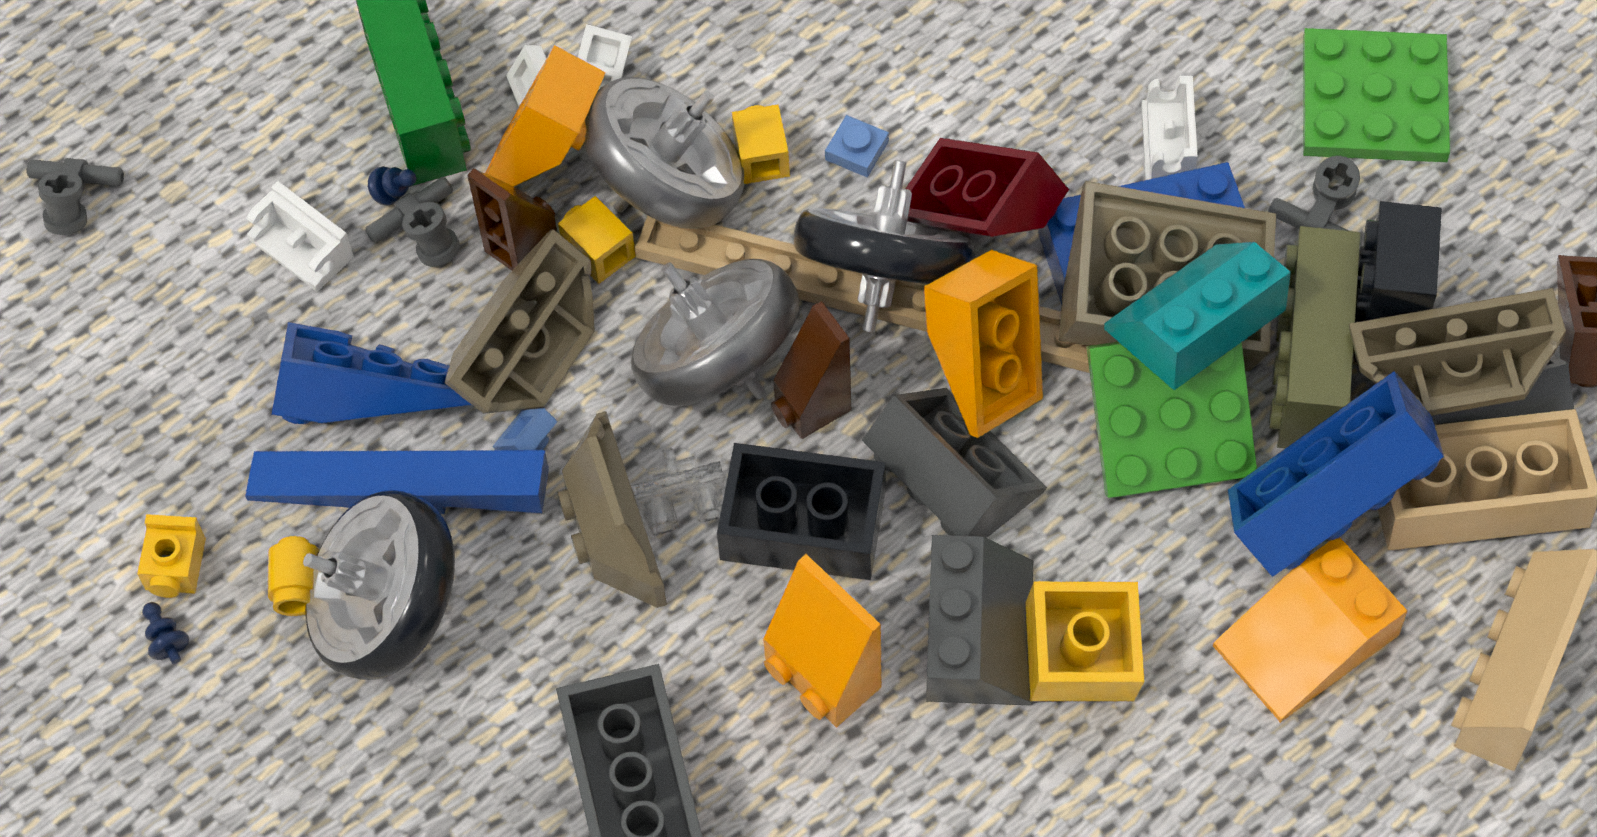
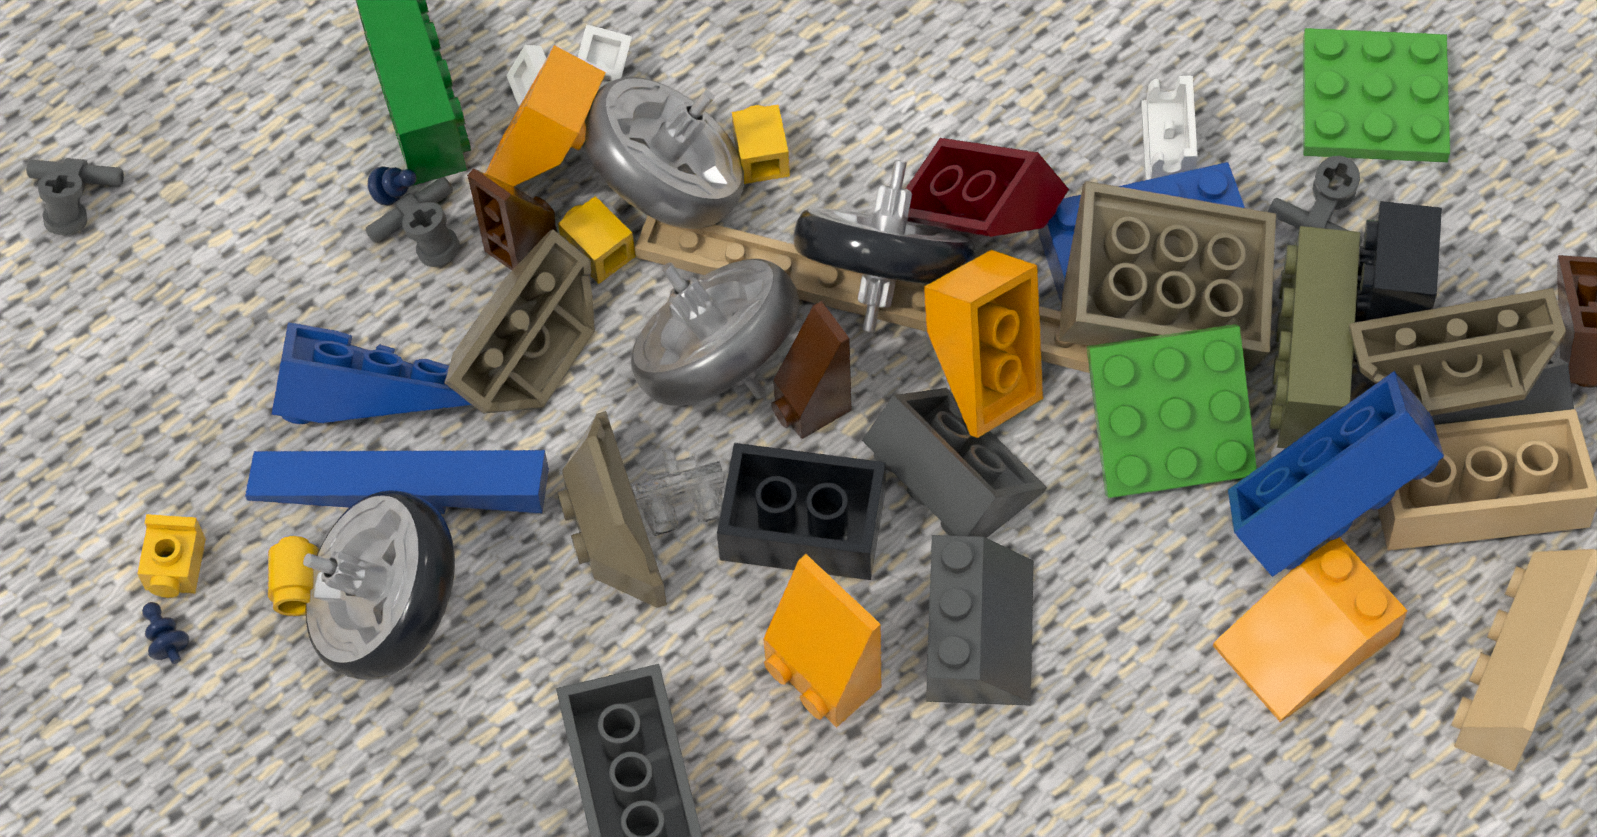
(299, 237): white hinge -> none
(527, 431): medium blue plate -> none
(856, 146): medium blue plate -> none
(1084, 641): yellow brick -> none
(1203, 311): teal slope -> none

